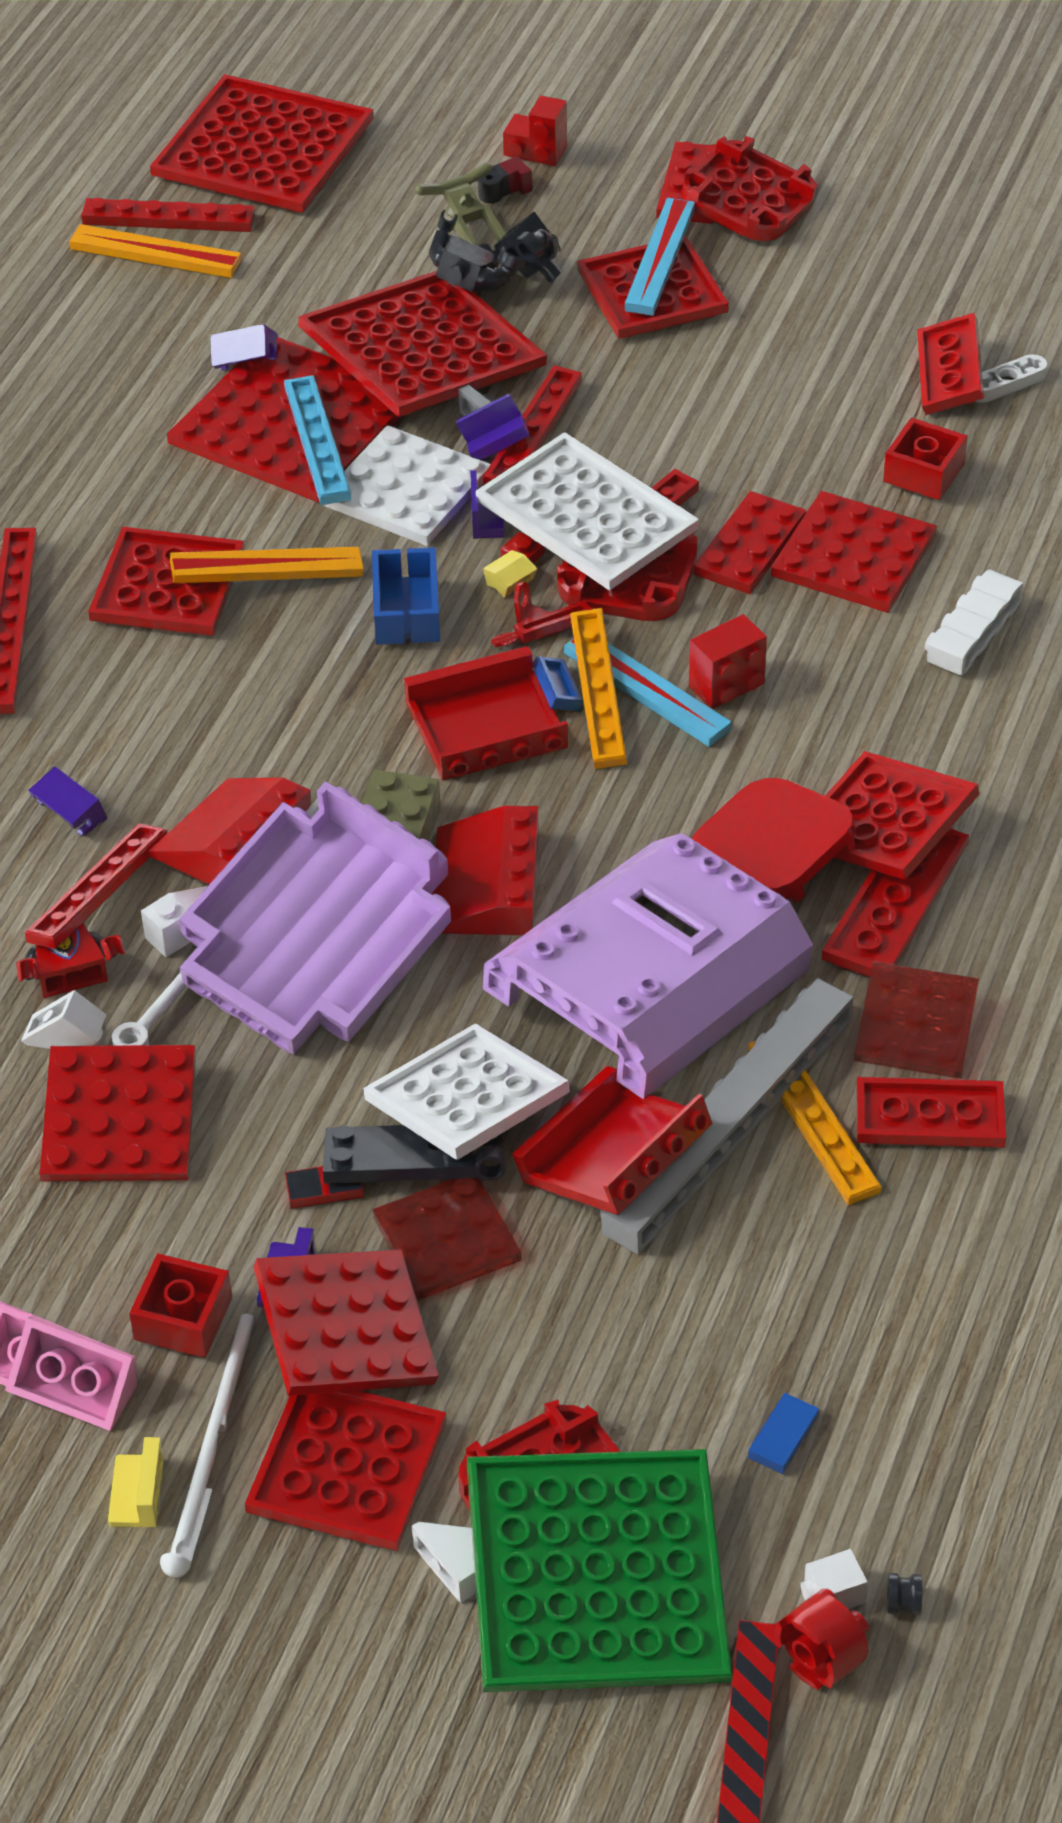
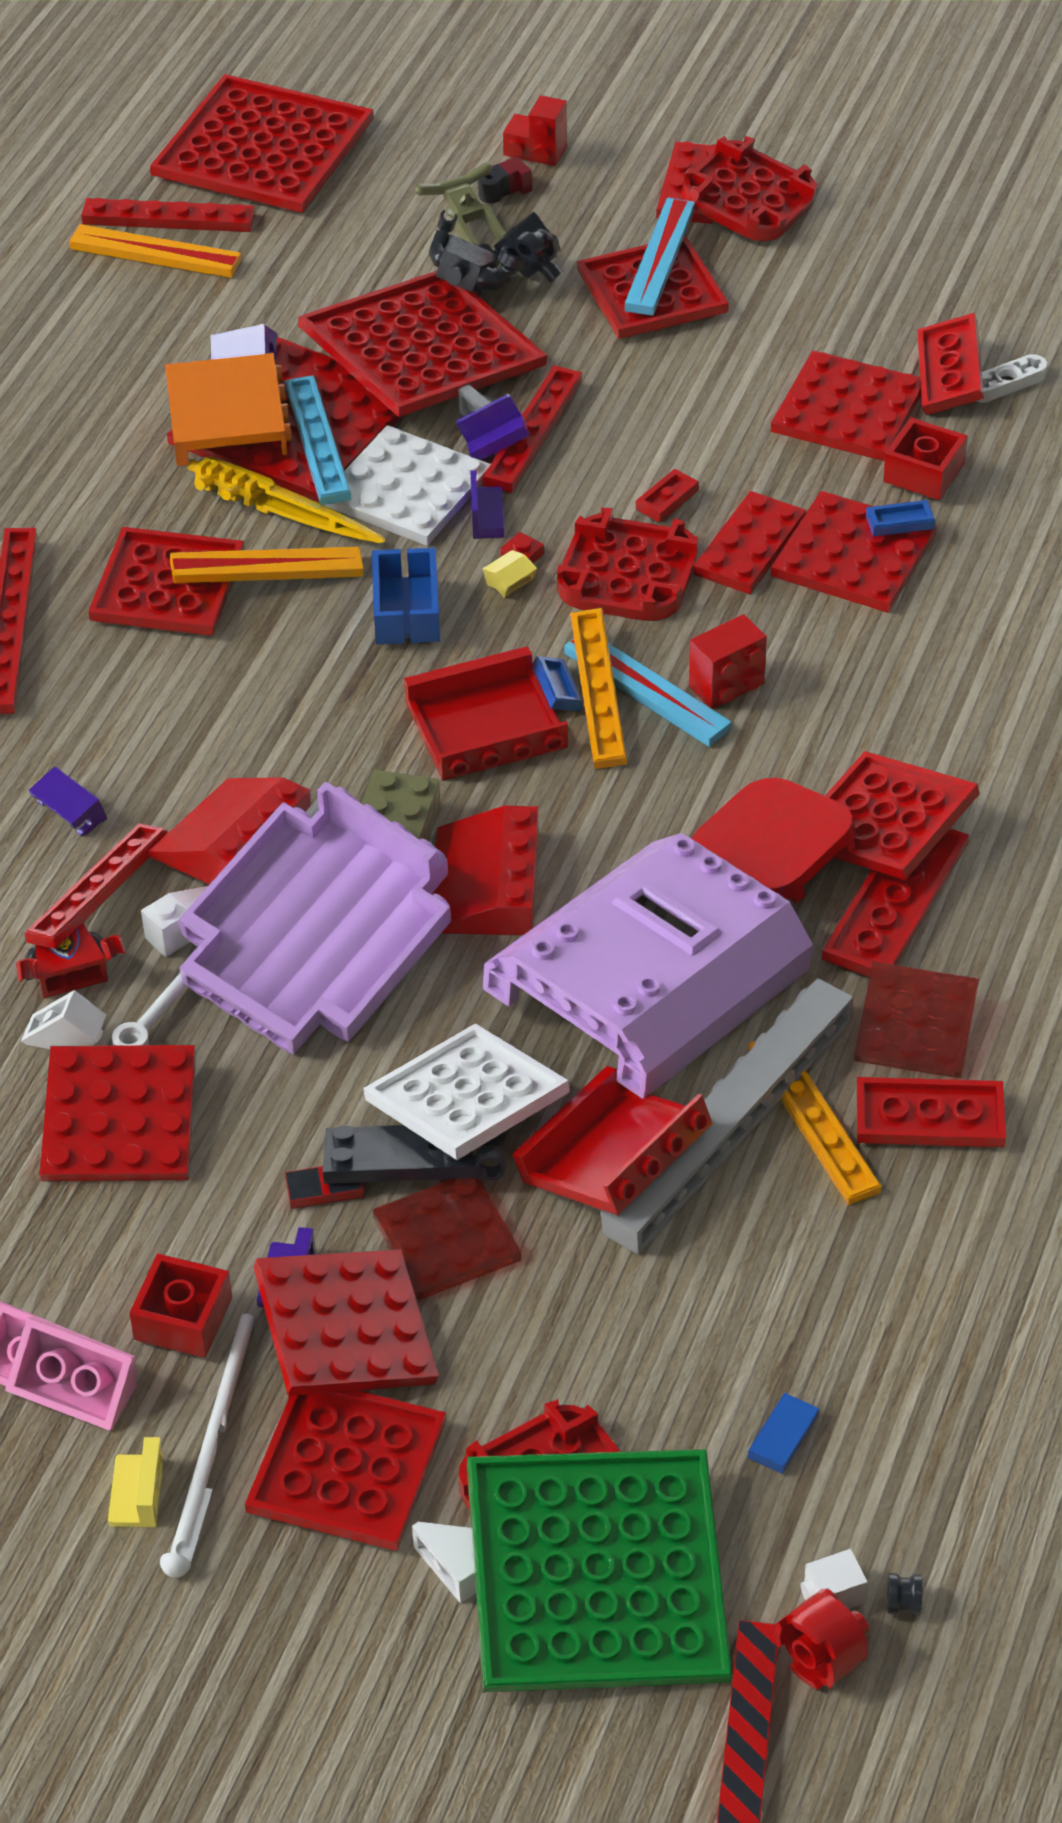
(227, 403): none -> orange panel
(239, 483): none -> yellow piece
(535, 621): red piece -> none
(587, 510): white plate -> none
(847, 405): none -> red plate
(900, 518): none -> blue tile
(974, 622): white brick -> none

